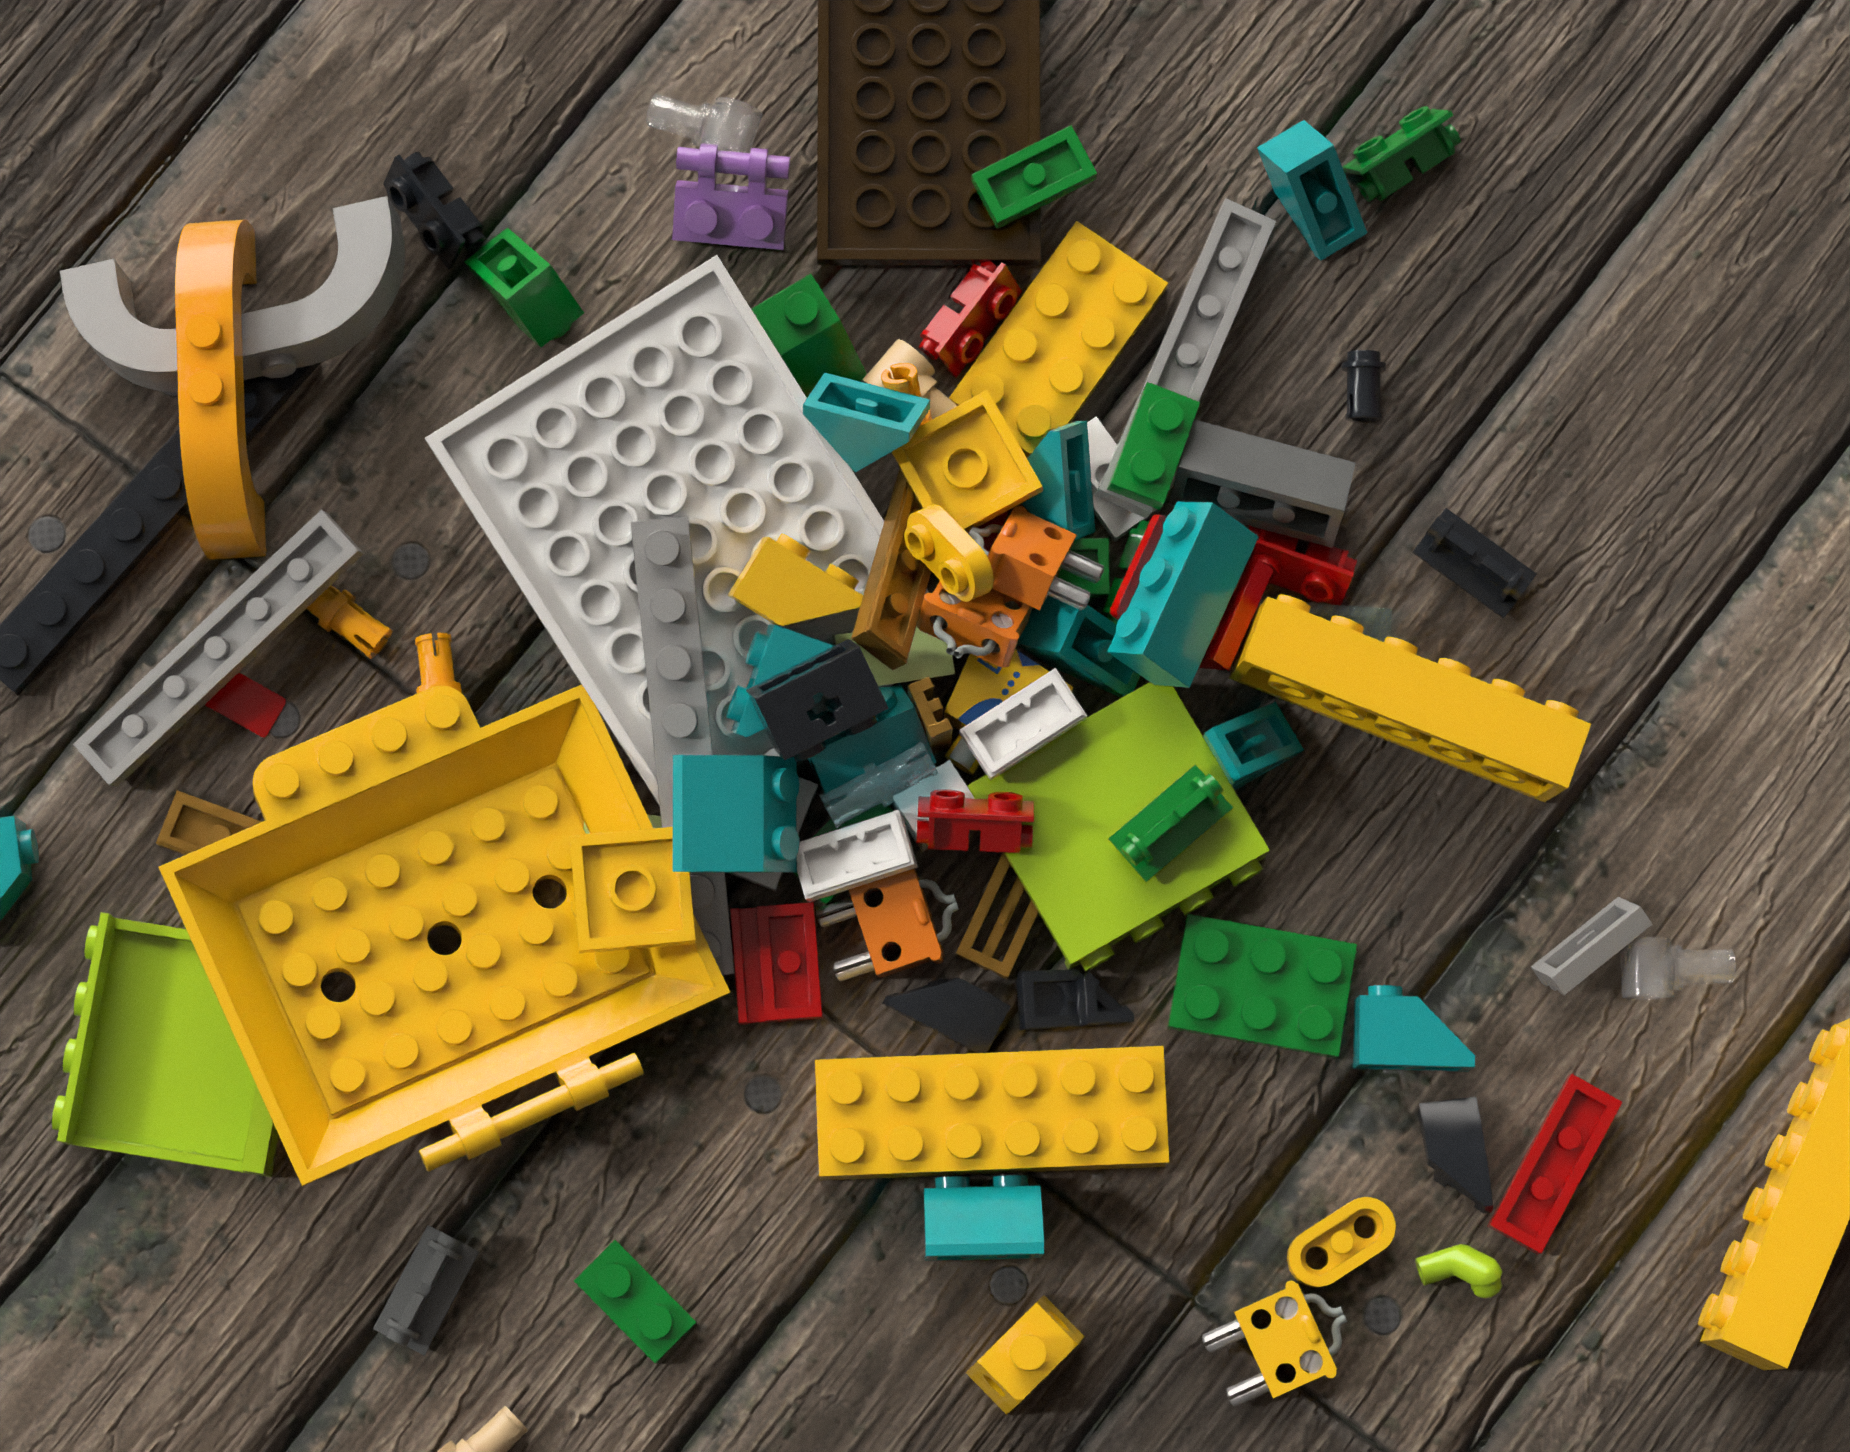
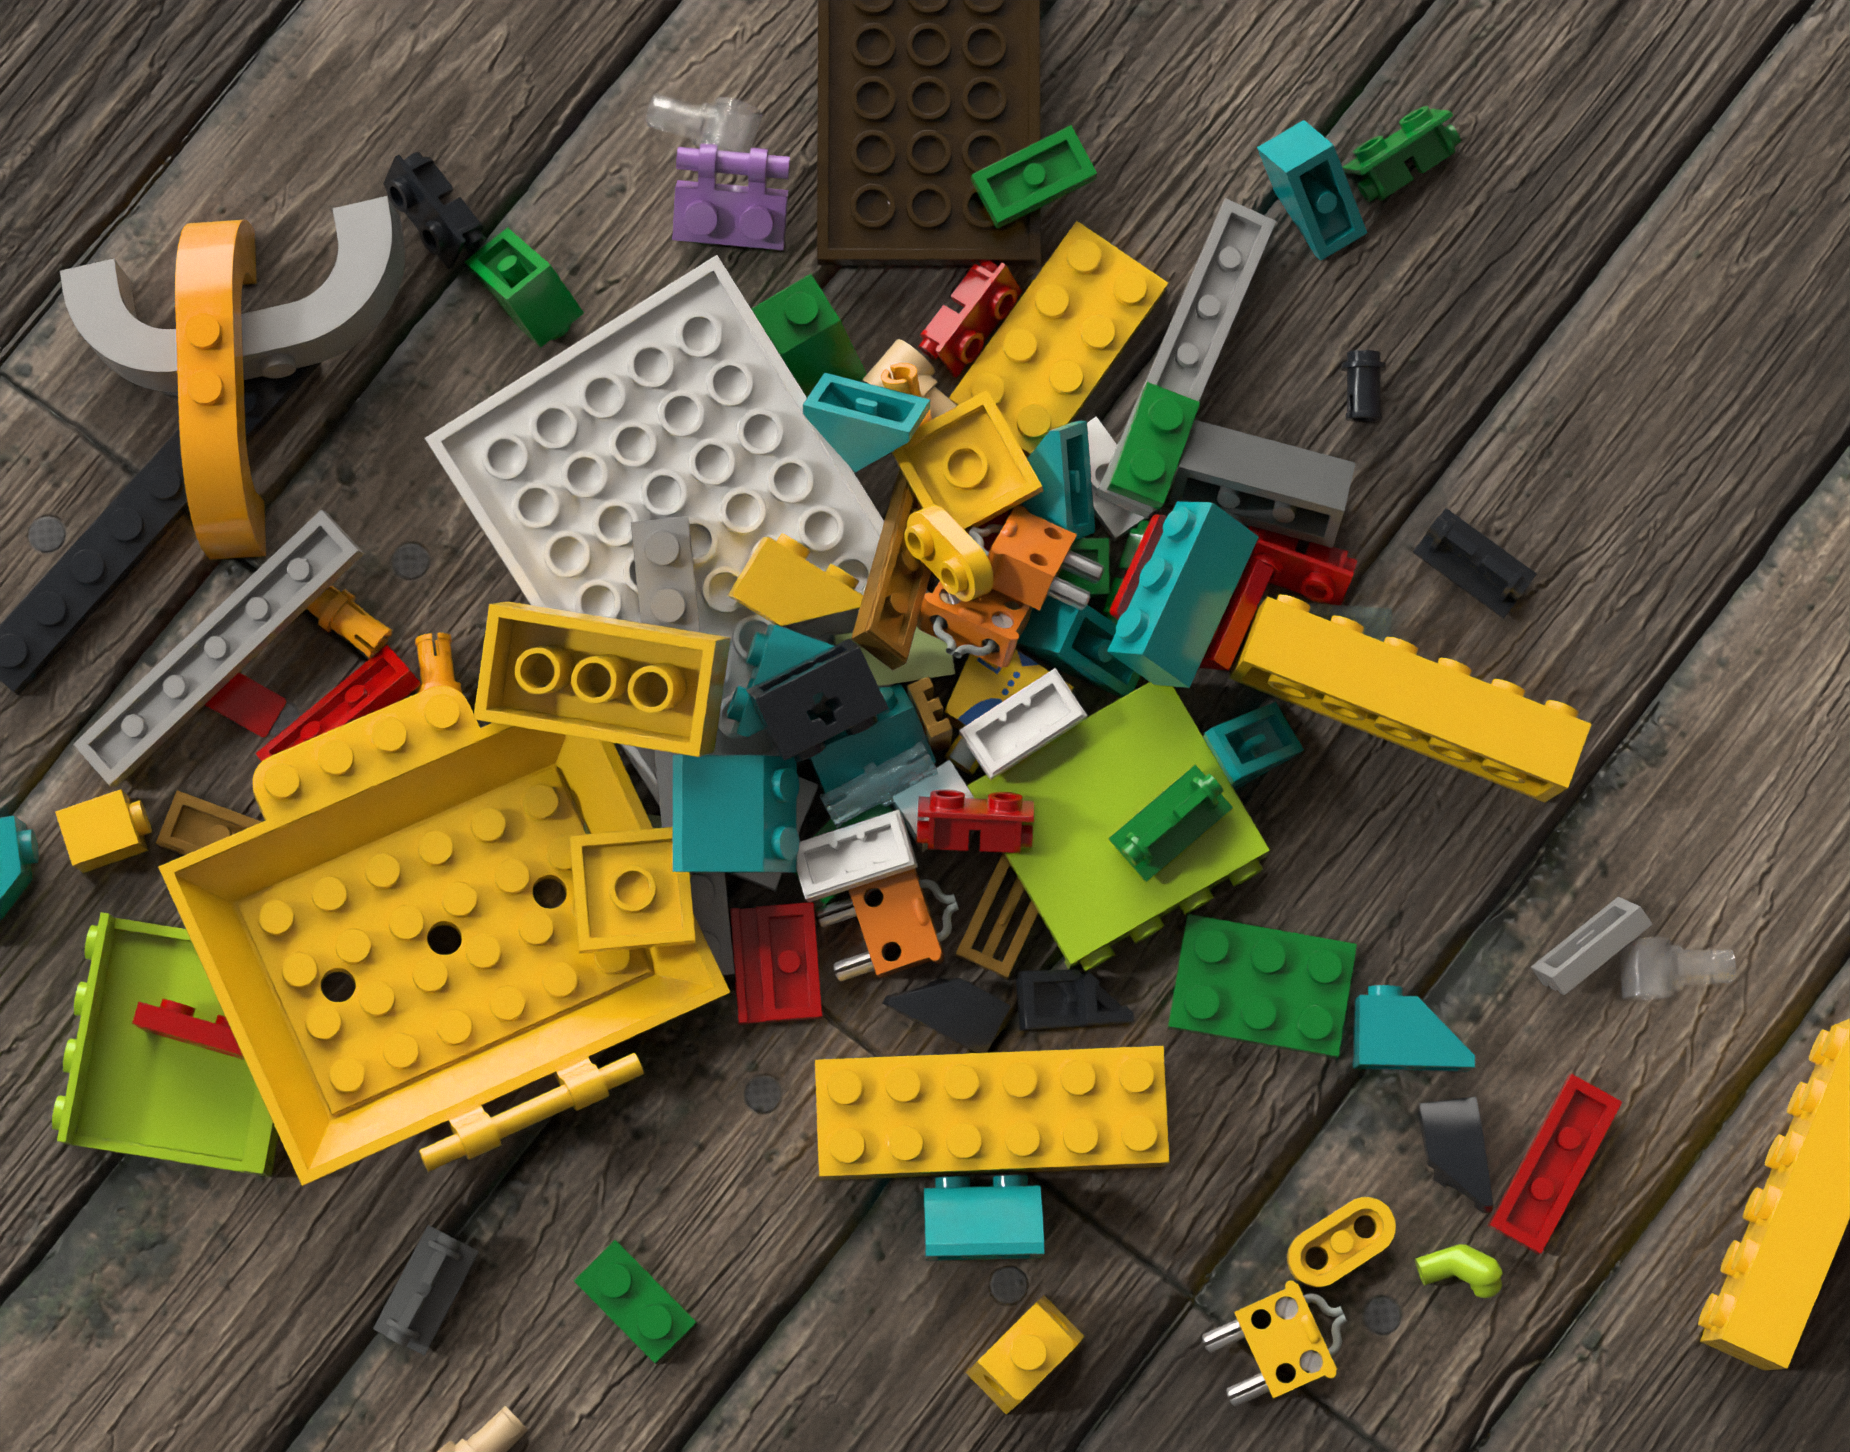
(104, 830): none -> yellow brick
(177, 1023): none -> red plate
(368, 689): none -> red plate
(602, 678): none -> yellow brick

